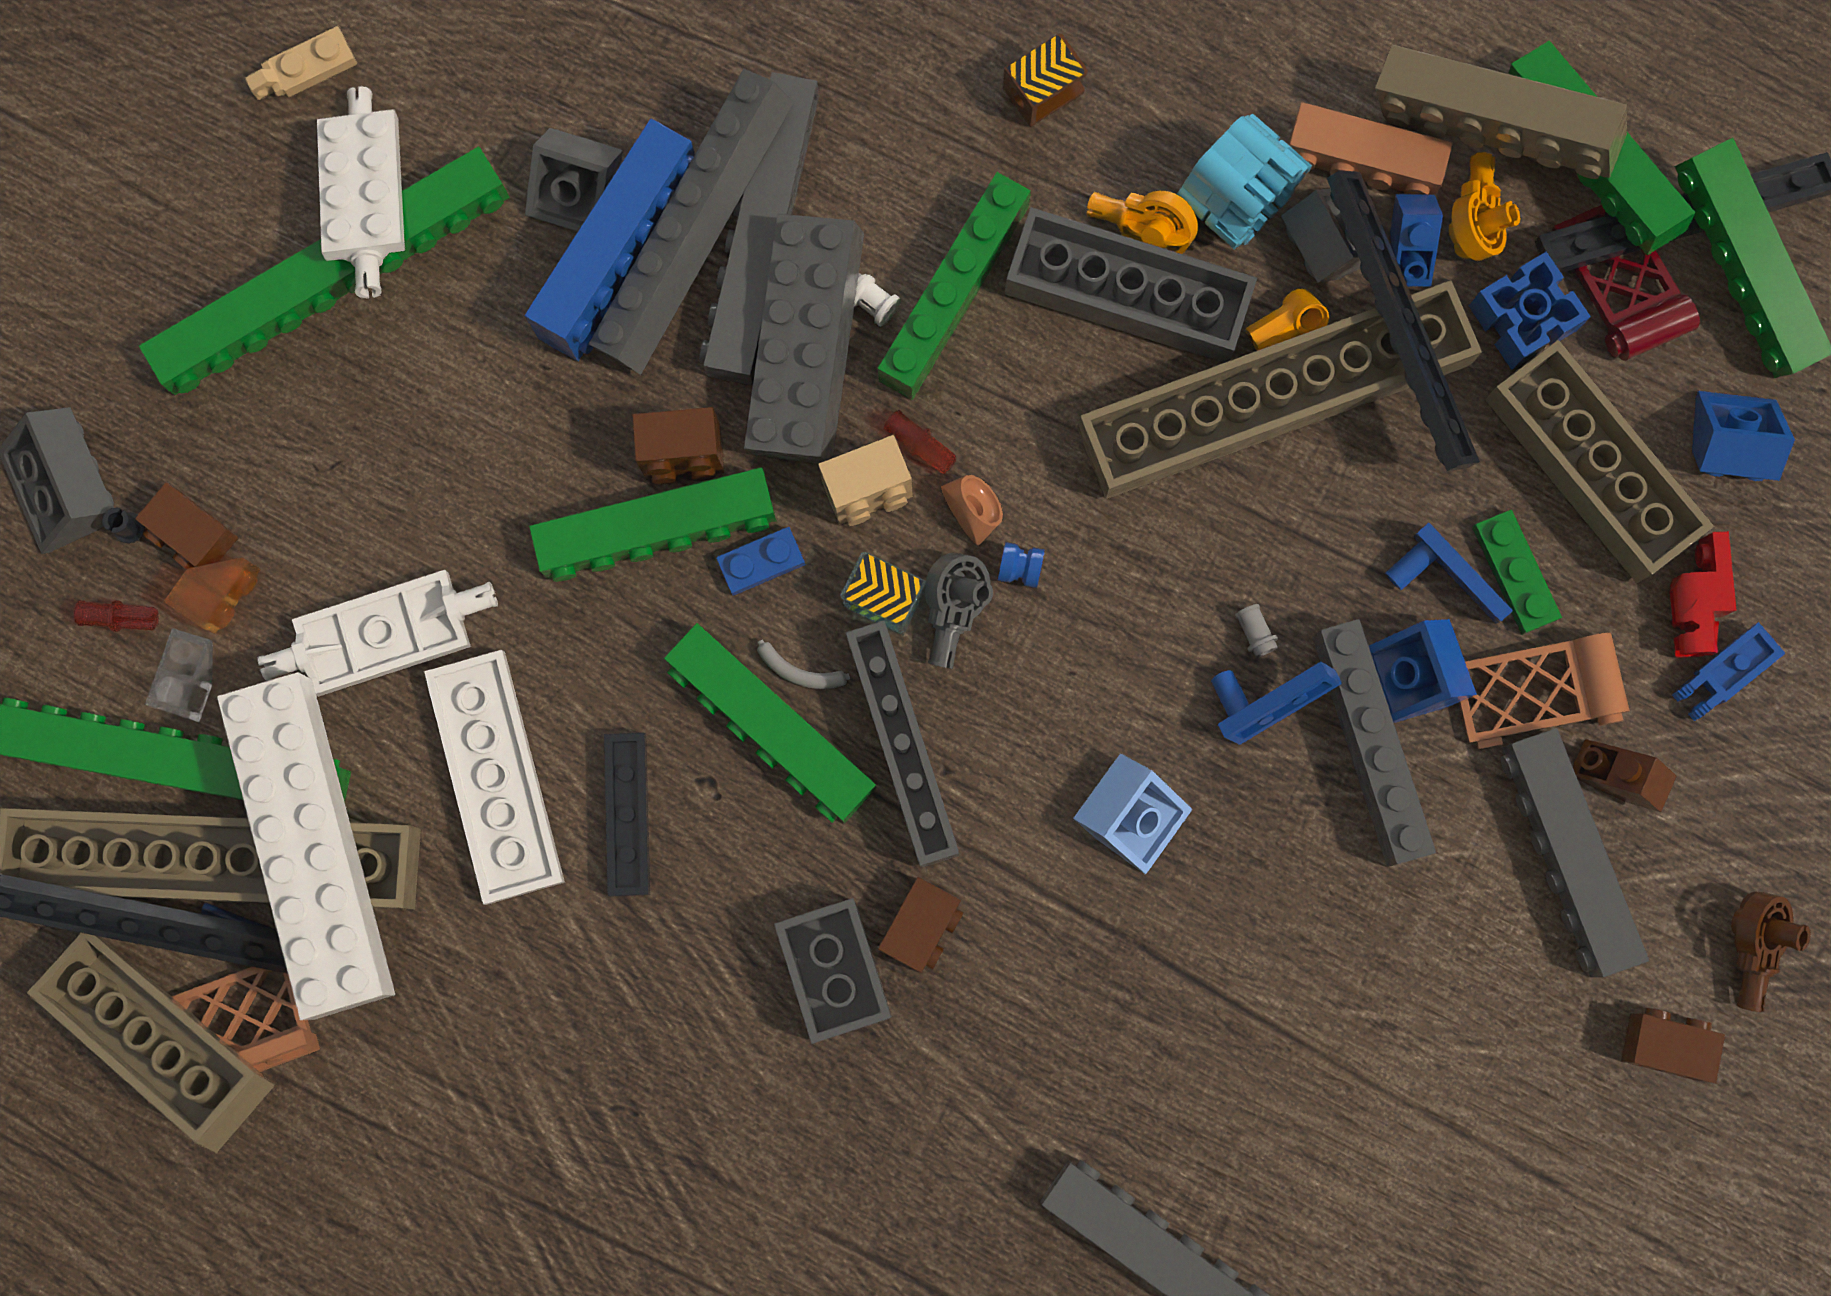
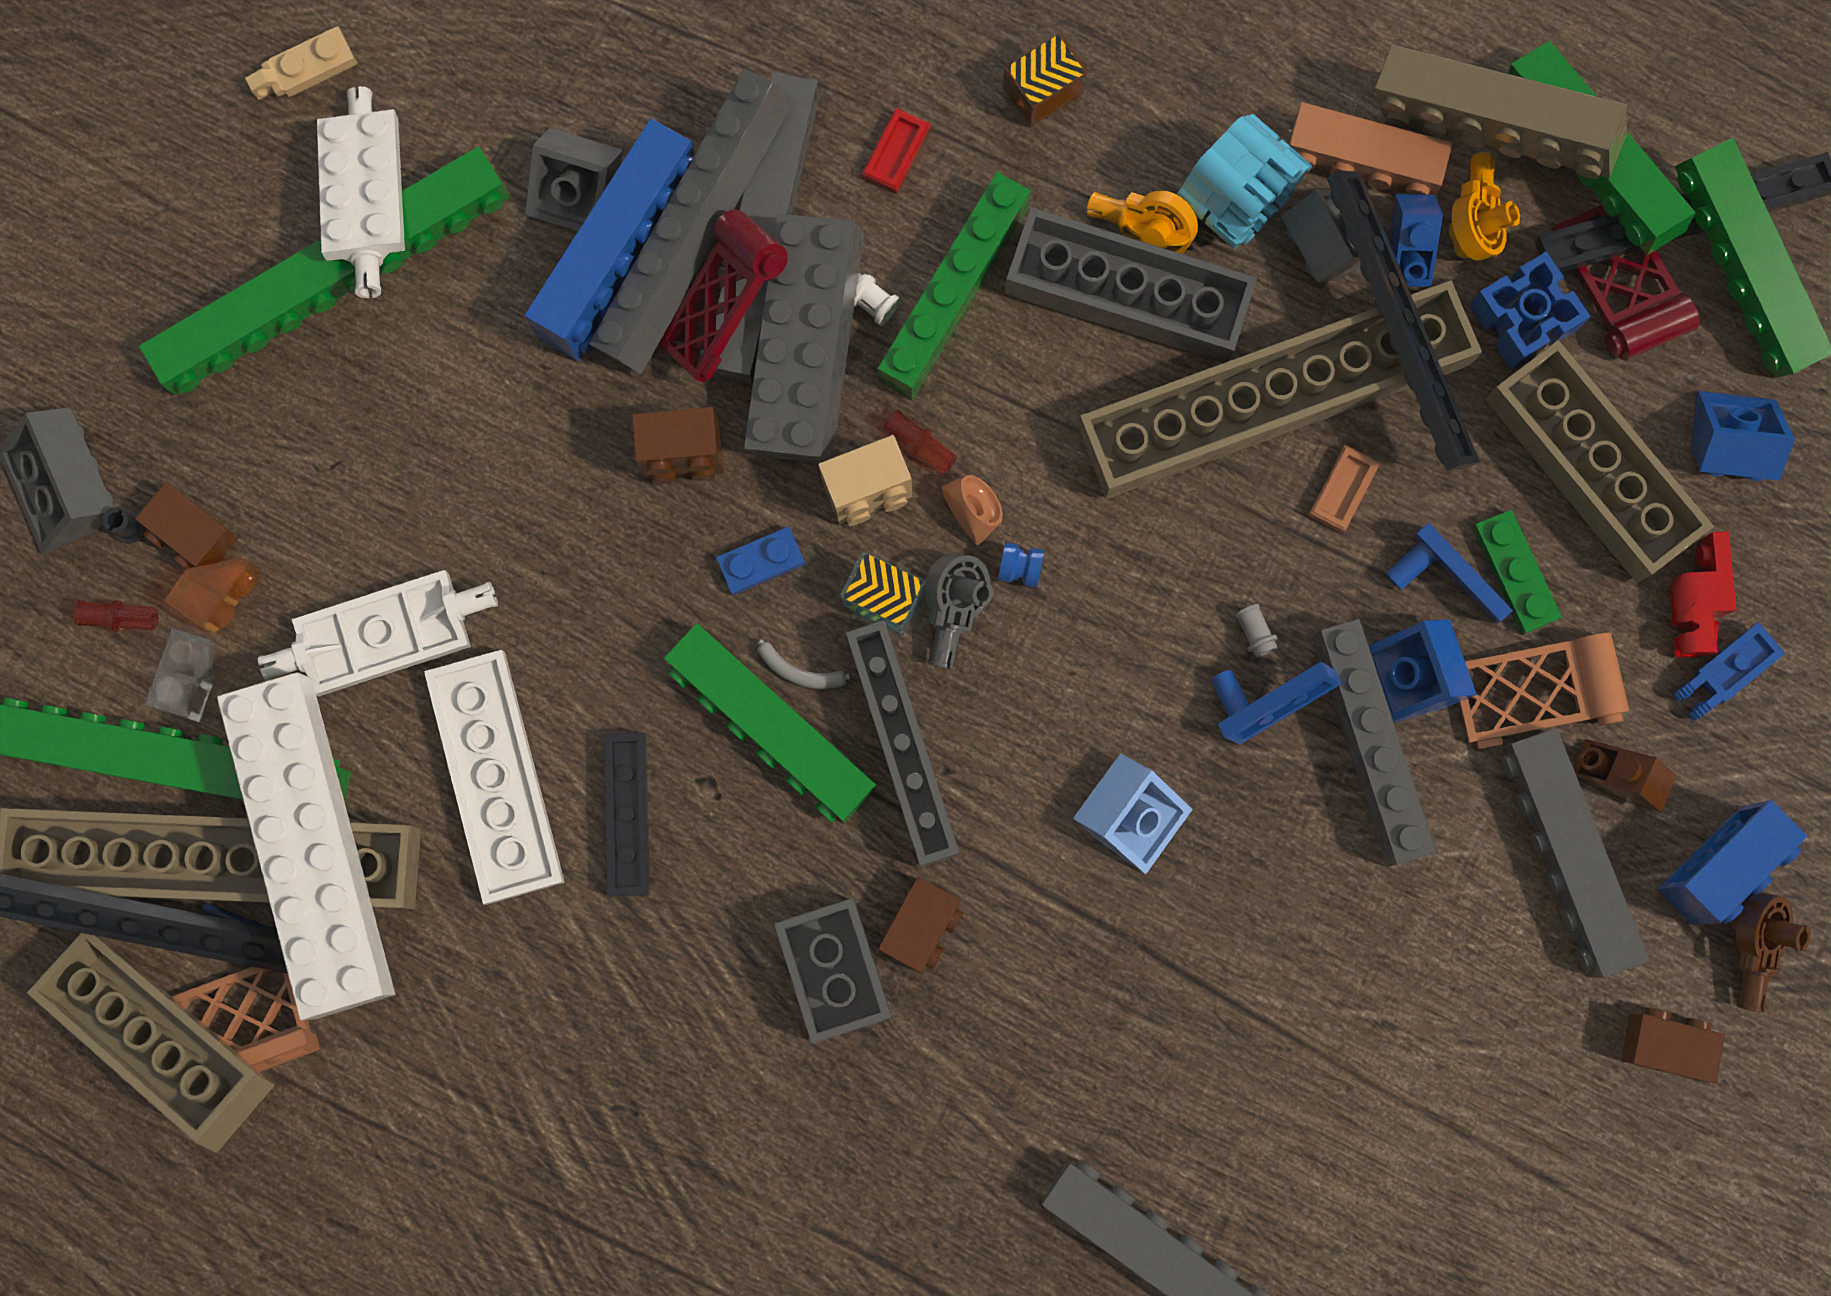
(653, 524): green brick -> none
(756, 259): none -> dark red piece
(896, 151): none -> red tile
(1287, 320): light orange piece -> none
(1343, 489): none -> nougat tile
(1733, 864): none -> blue brick

